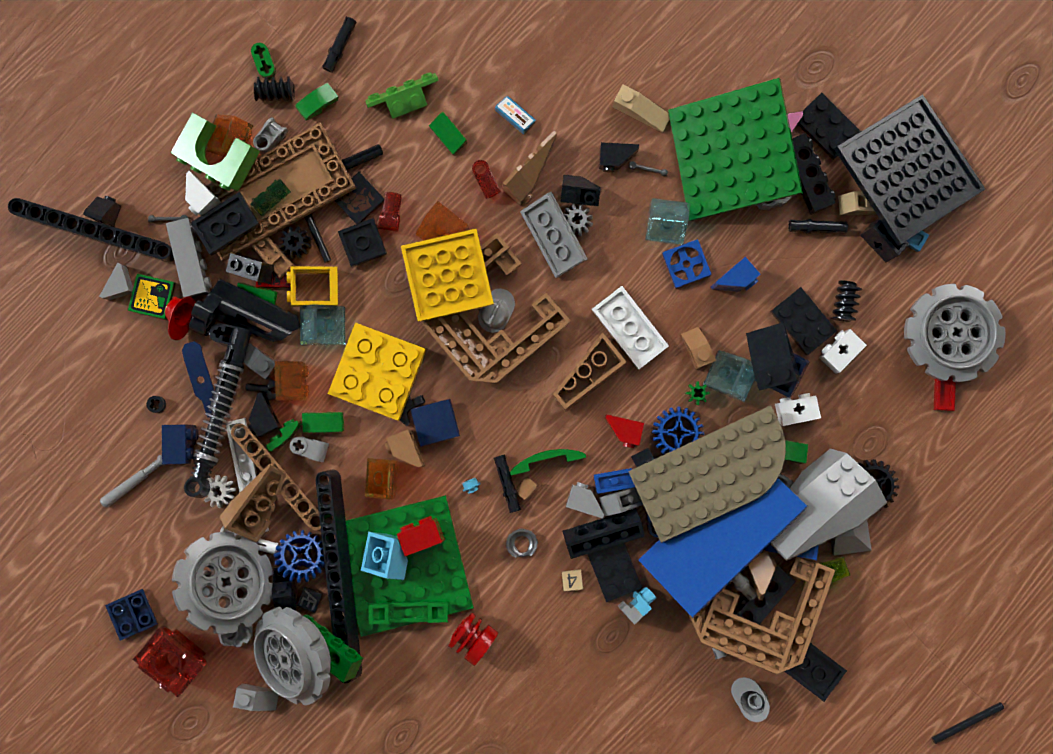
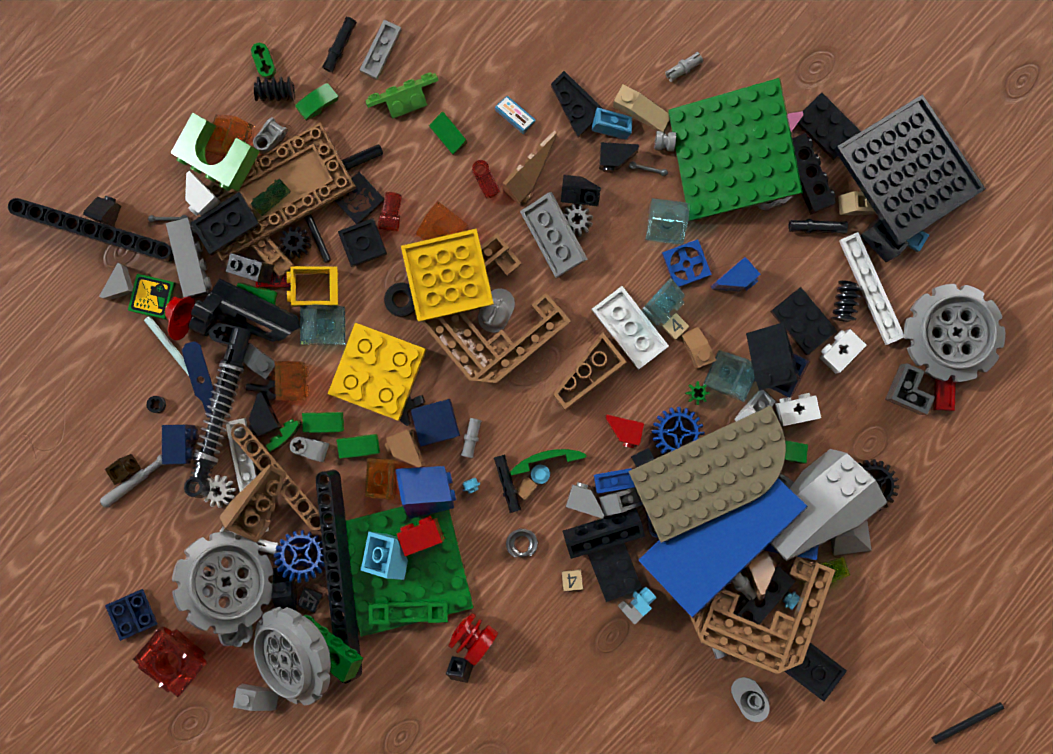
(122, 468): none -> dark brown bracket
(166, 342): none -> light aqua bar
(358, 446): none -> green slope
(380, 49): none -> light grey plate
(390, 304): none -> black tyre
(425, 490): none -> blue slope
(459, 669): none -> black slope
(471, 437): none -> light grey pin
(540, 474): none -> medium azure plate
(575, 102): none -> black wing
(612, 123): none -> dark azure slope
(663, 302): none -> clear light blue slope
(665, 141): none -> light grey wheel
(675, 326): none -> tan tile
(684, 67): none -> light grey pin
(757, 403): none -> white slope
(791, 600): none -> medium azure plate
(871, 288): none -> white plate
(905, 392): none -> dark grey brick

